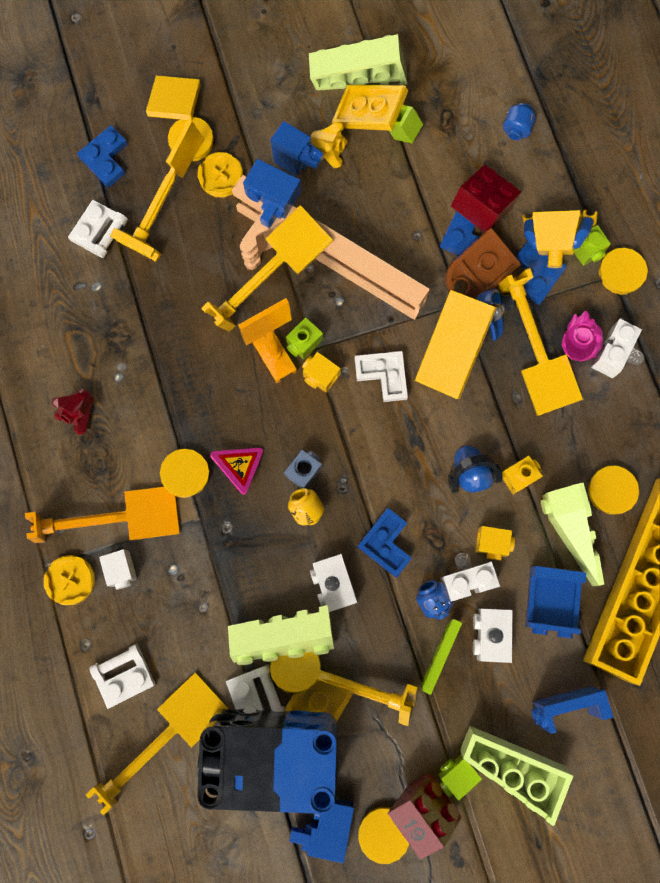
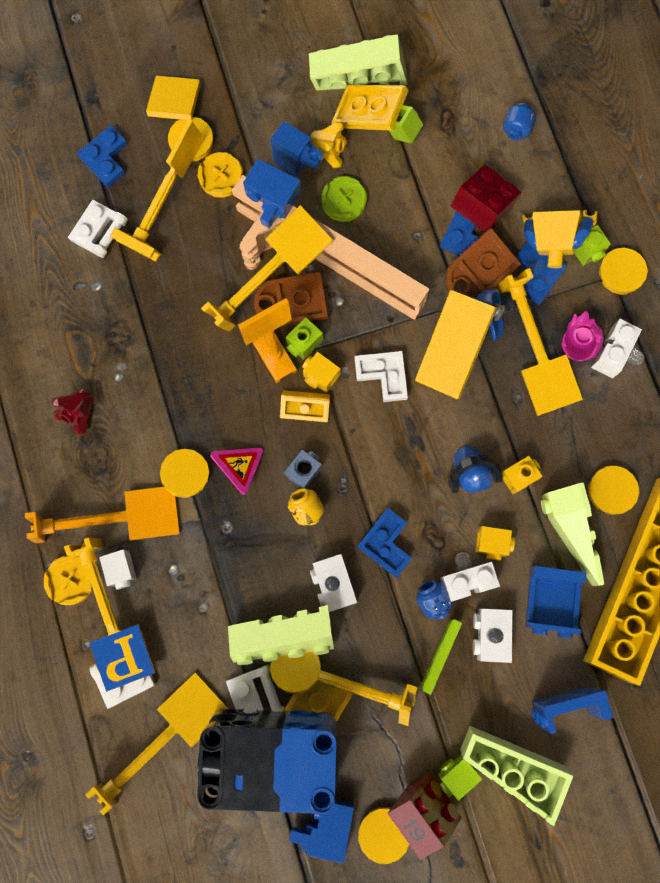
(121, 654): none -> piece
(303, 294): none -> dark orange plate
(305, 406): none -> yellow slope
(344, 199): none -> lime tile

